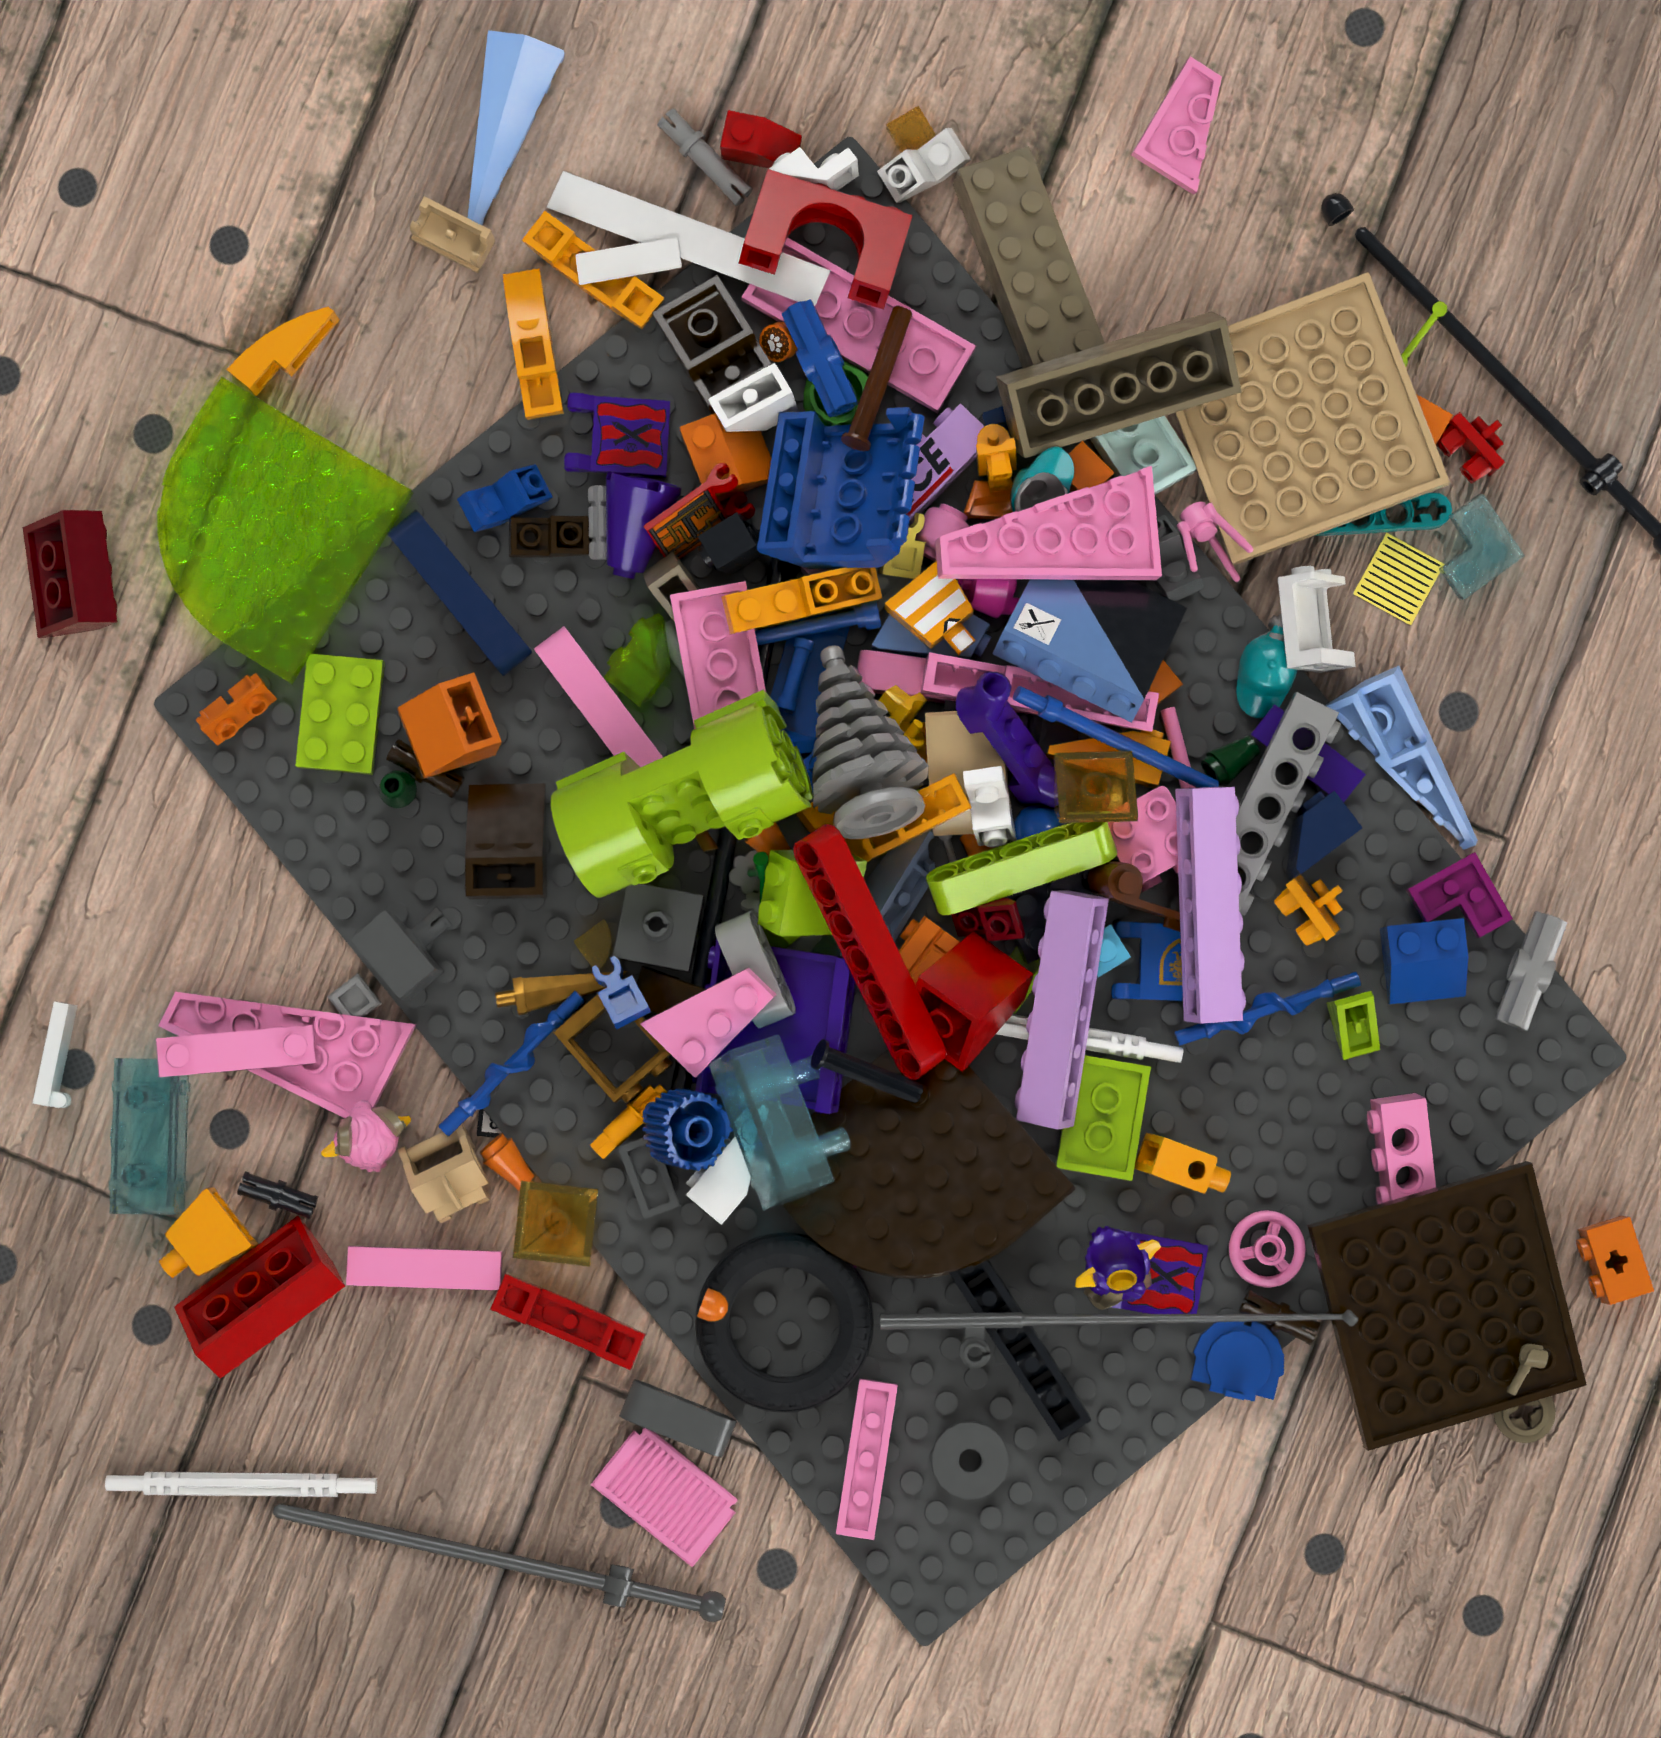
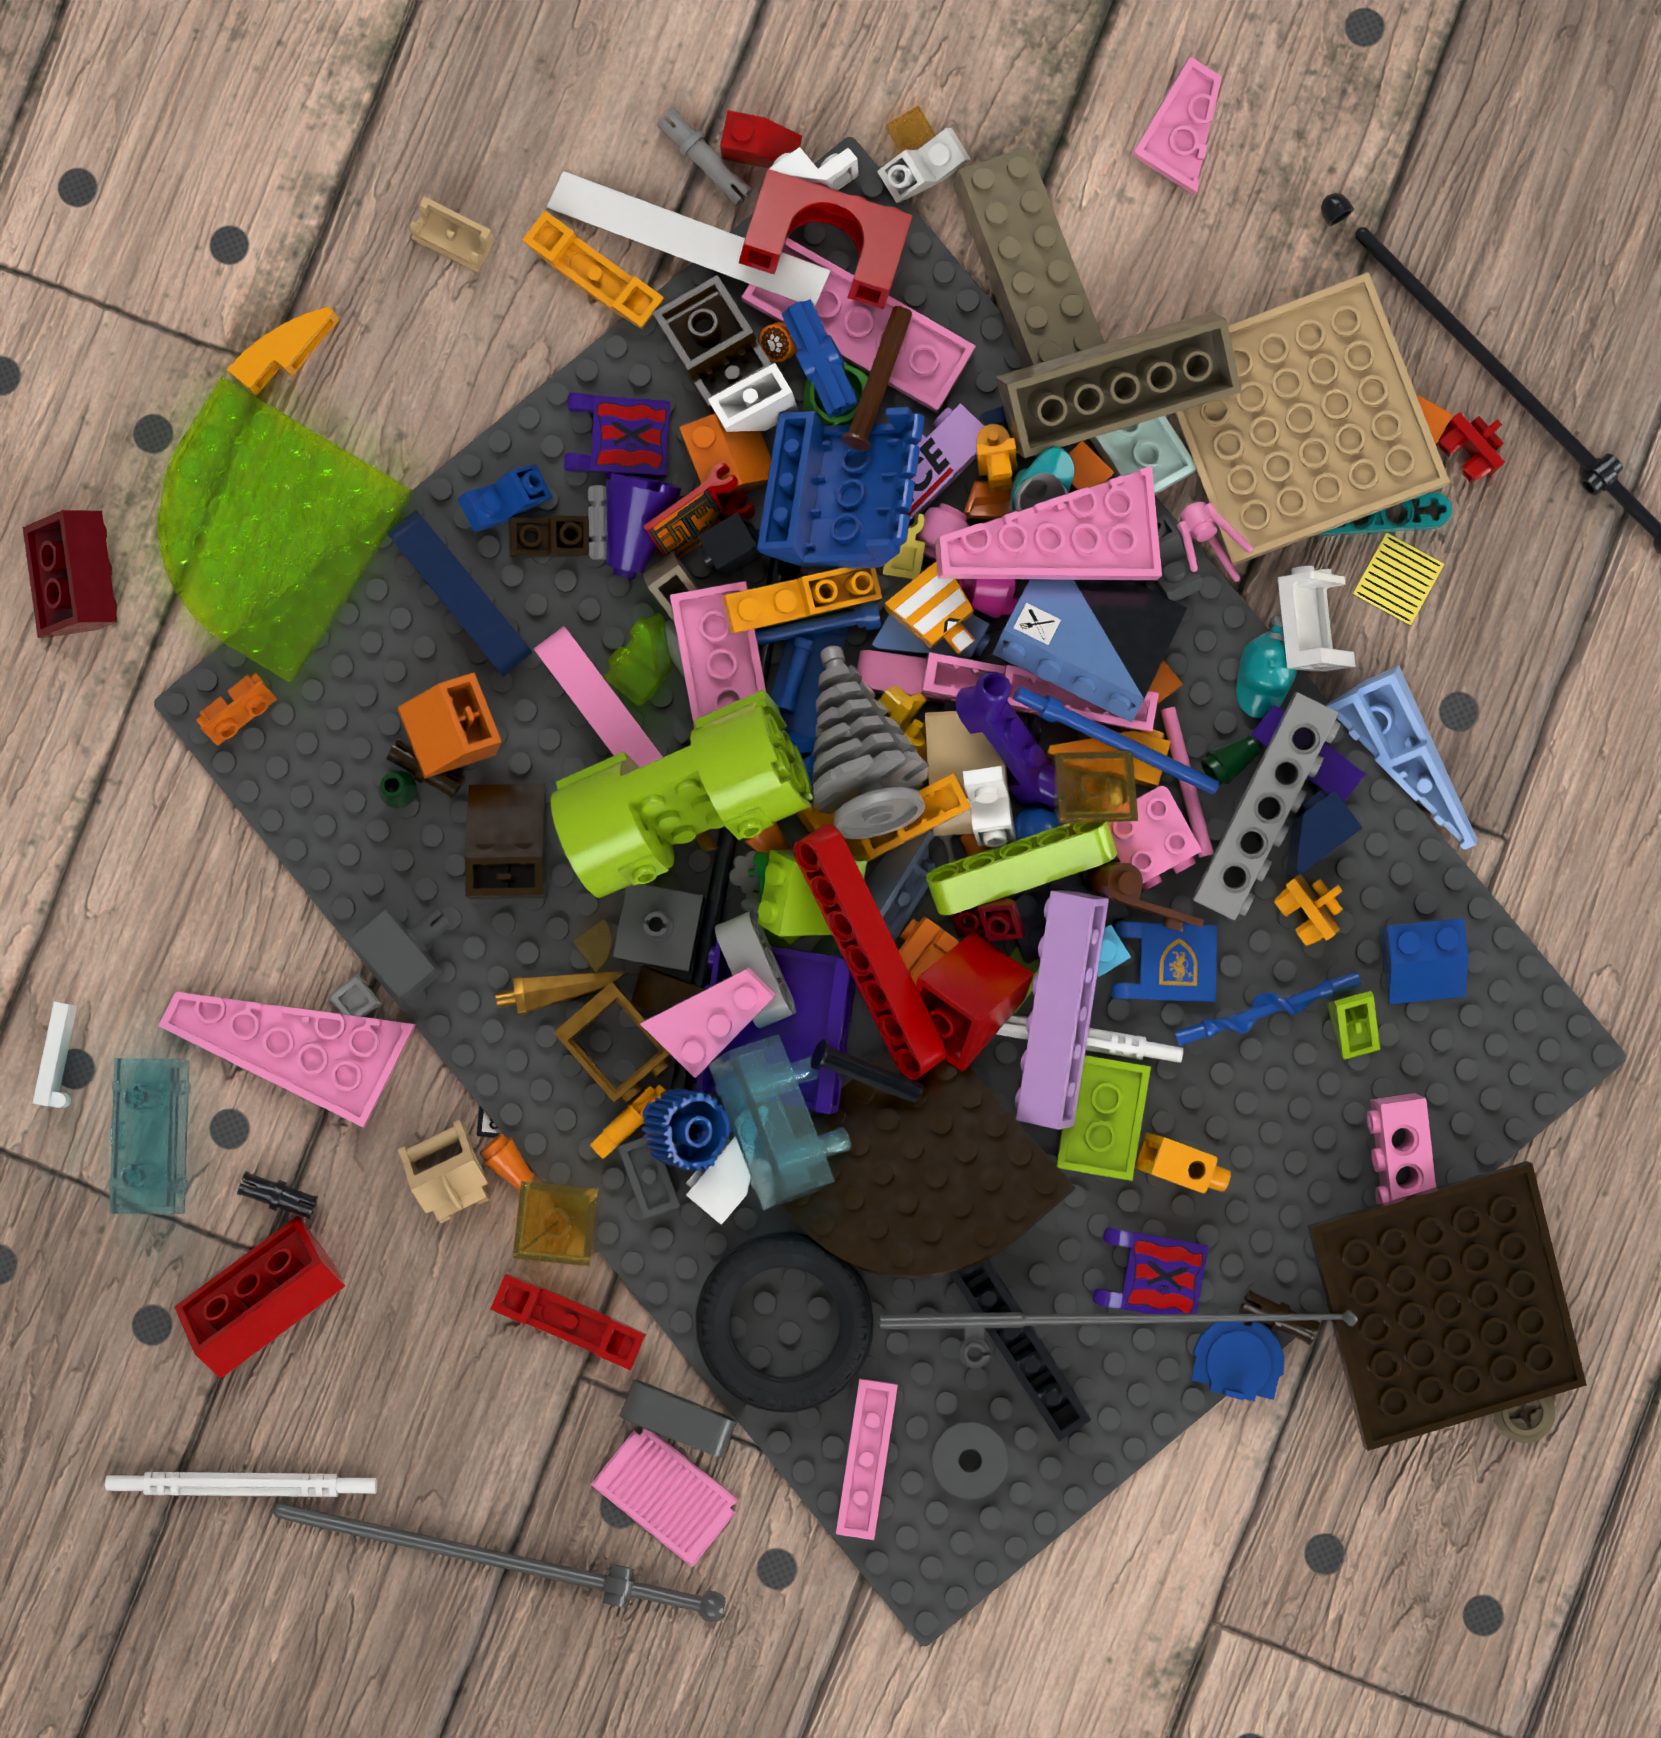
(205, 1236): light orange torso -> none
(235, 1051): bright pink plate -> none
(340, 714): lime plate -> none
(367, 1136): bright pink hair -> none
(424, 1268): bright pink tile -> none
(513, 85): light blue wedge -> none
(520, 1061): blue piece -> none
(532, 344): light orange slope -> none
(621, 997): plate -> none
(628, 260): white sticker -> none
(713, 1306): orange hinge -> none
(1116, 1267): dark purple hair -> none
(1209, 904): lavender brick -> none
(1286, 1270): bright pink piece -> none
(1439, 310): lime hinge -> none
(1464, 886): magenta plate -> none
(1489, 549): clear light blue plate -> none
(1529, 1356): dark tan hand -> none
(1531, 970): light grey piece -> none
(1630, 1273): orange brick -> none

